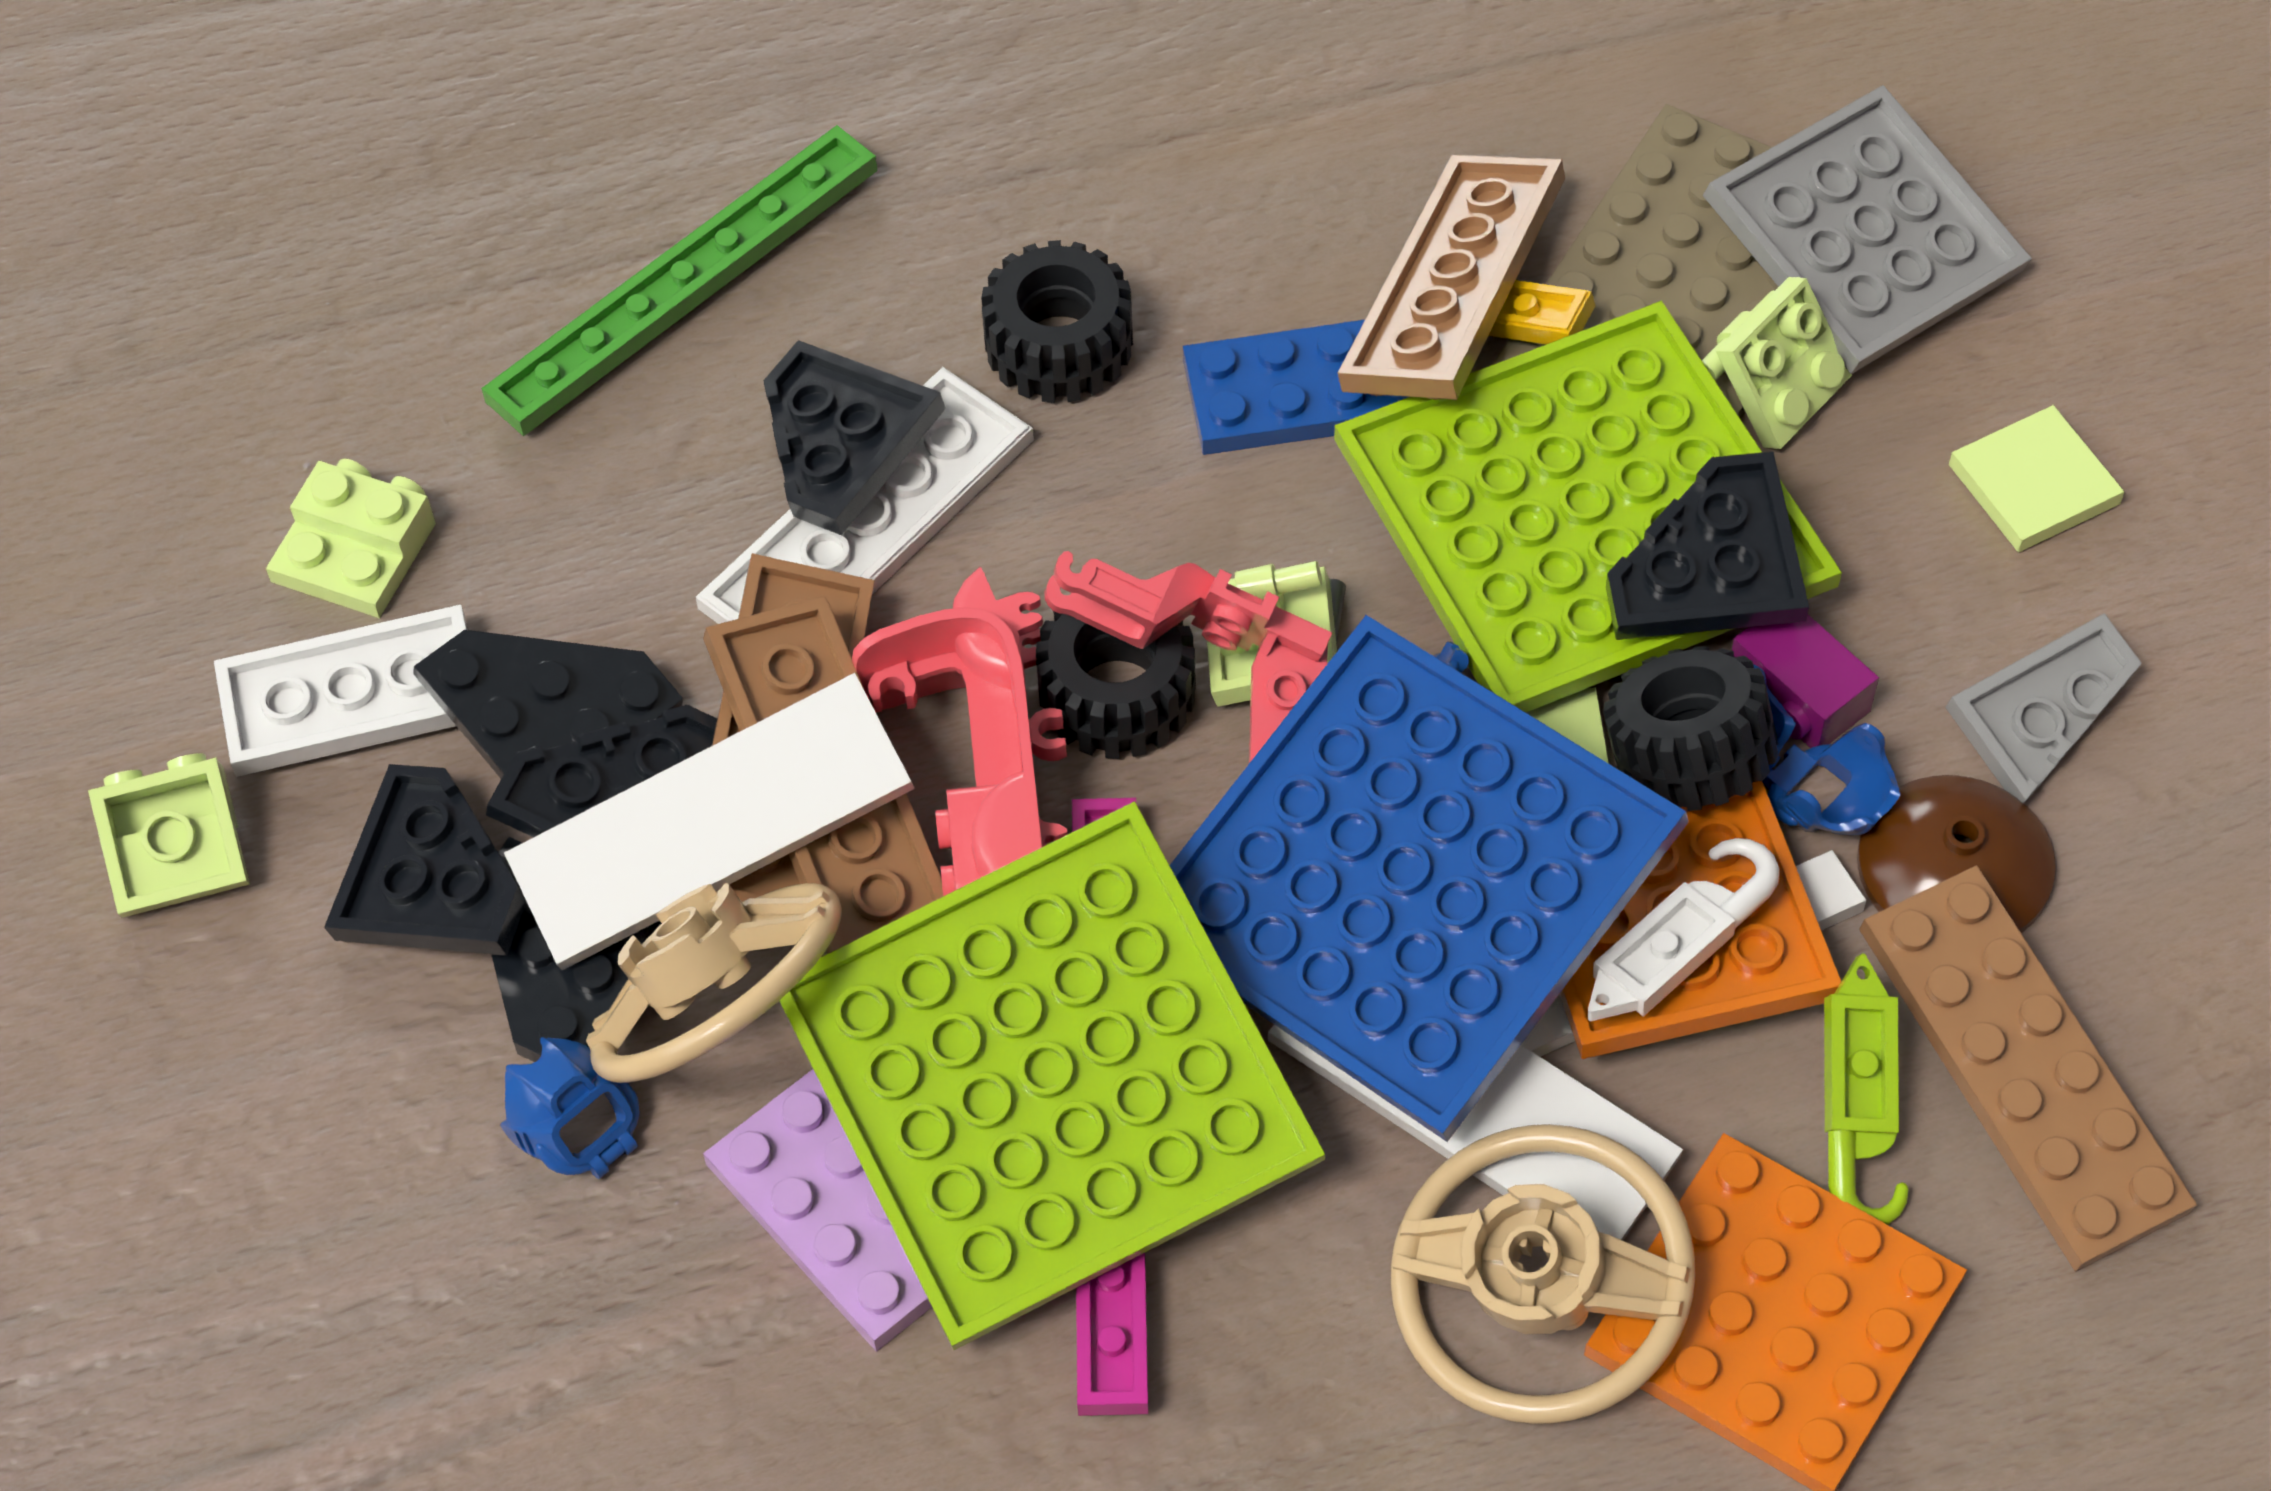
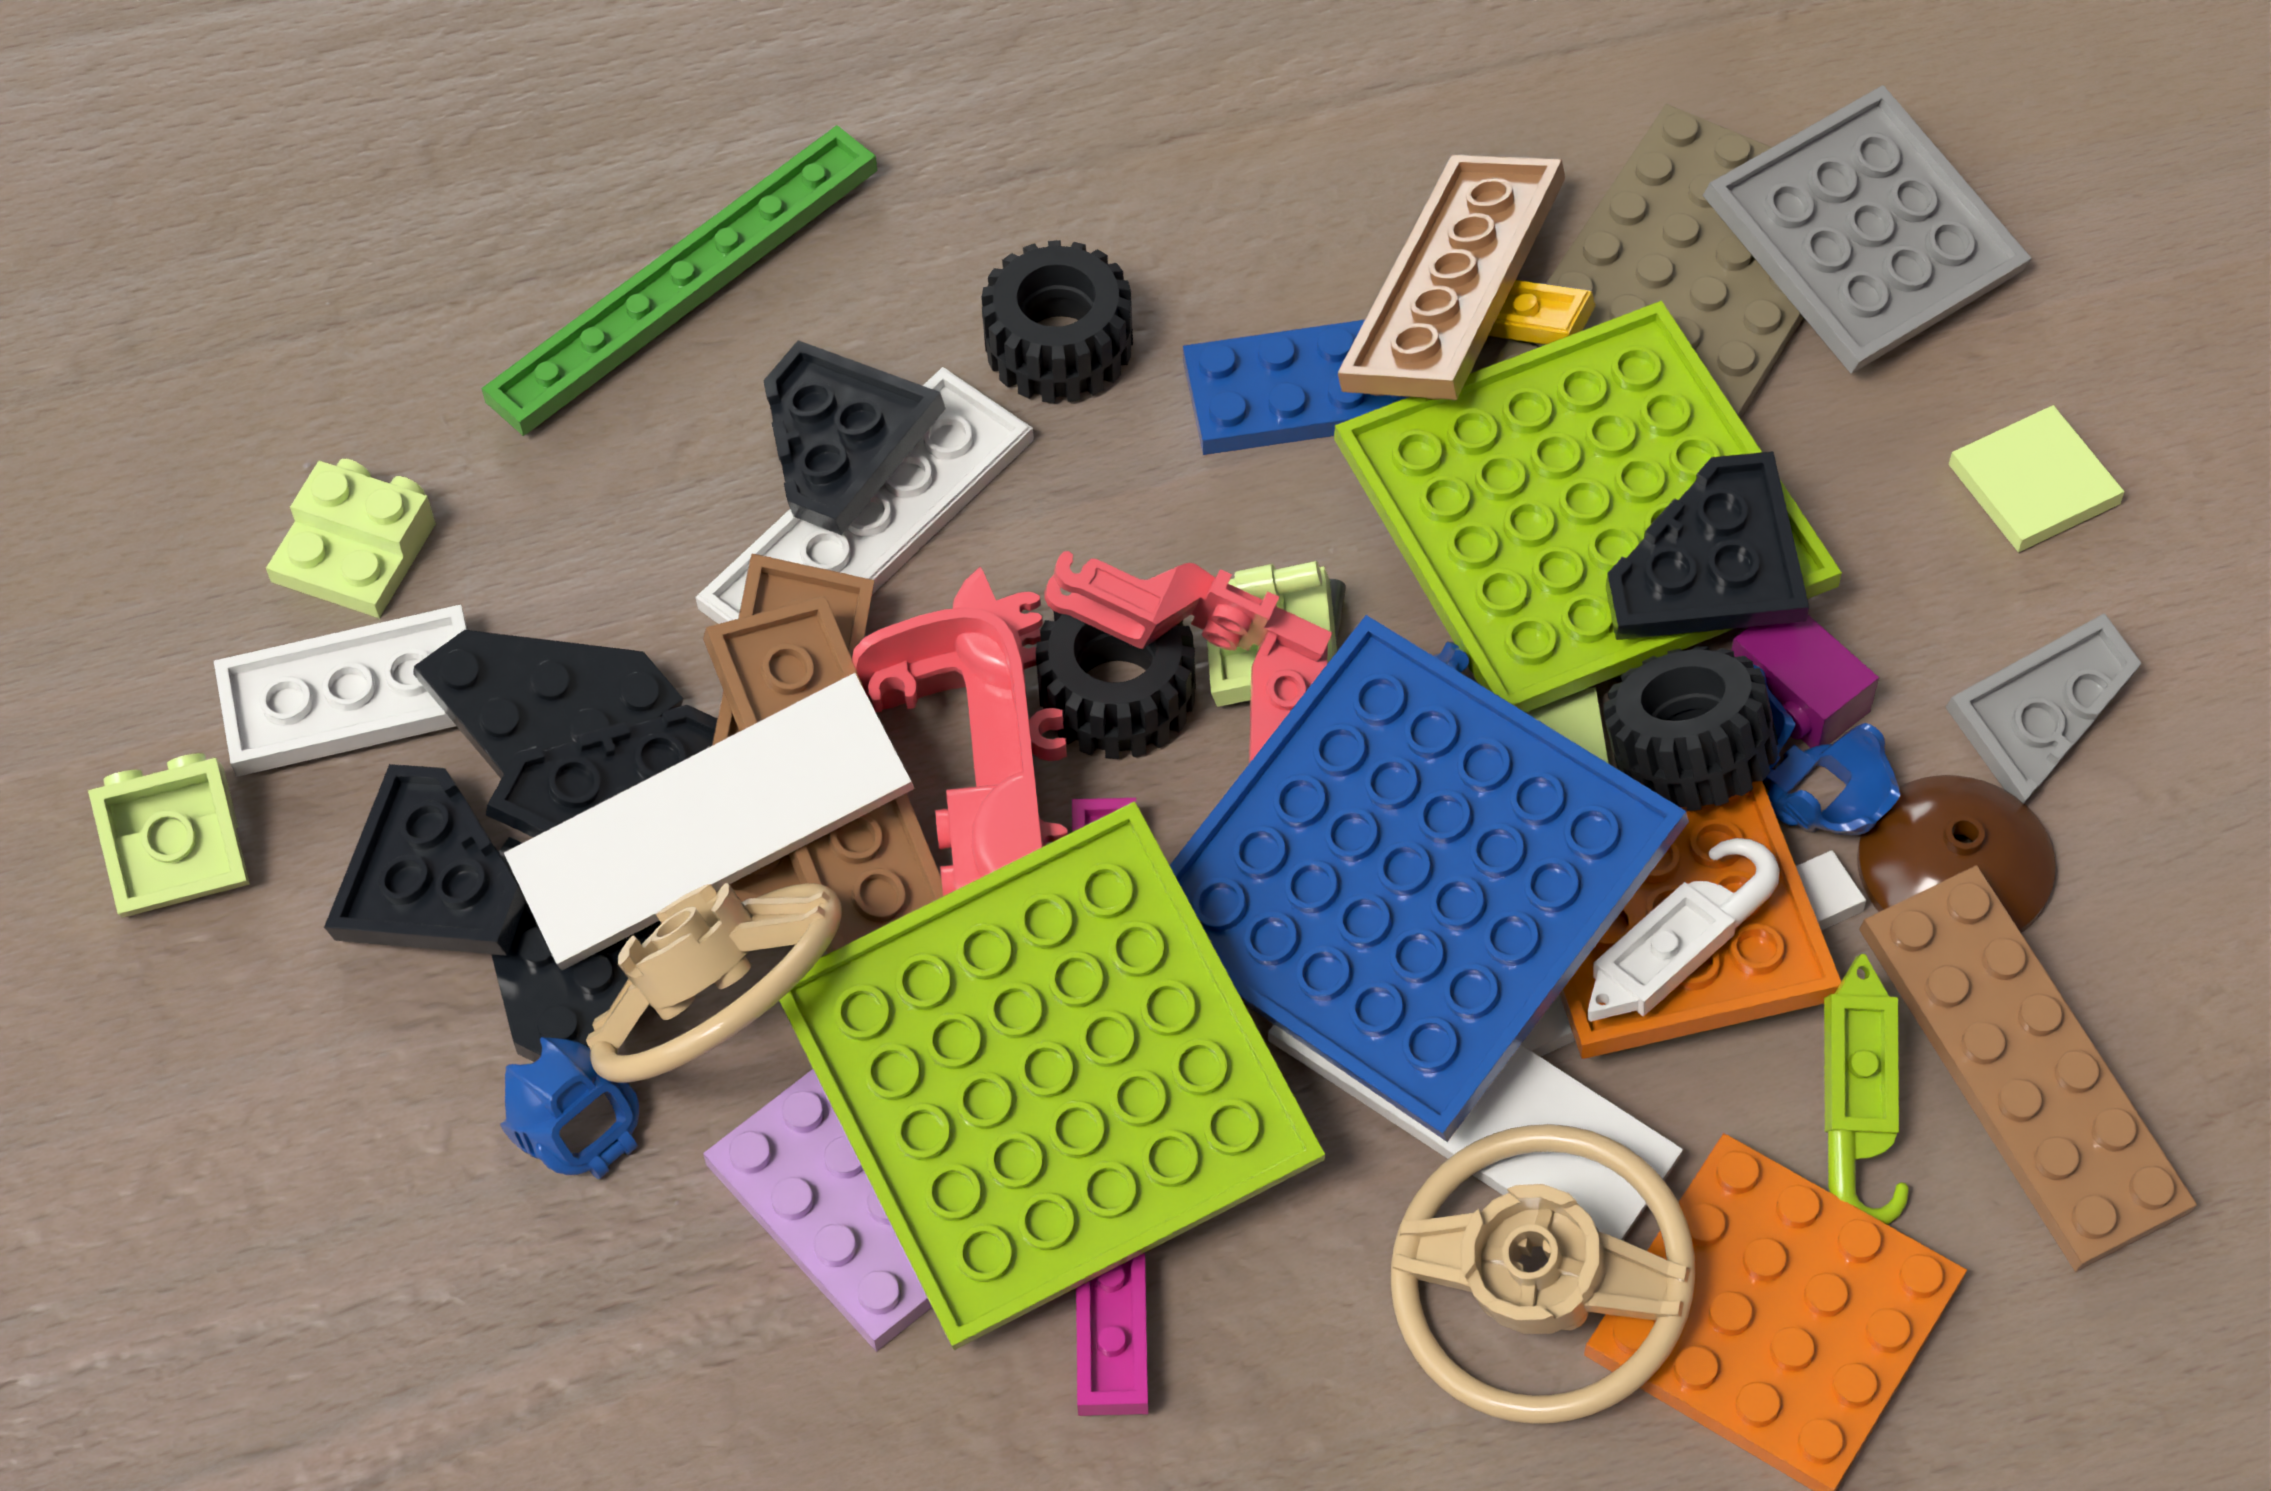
(1780, 361): yellowish green plate -> none

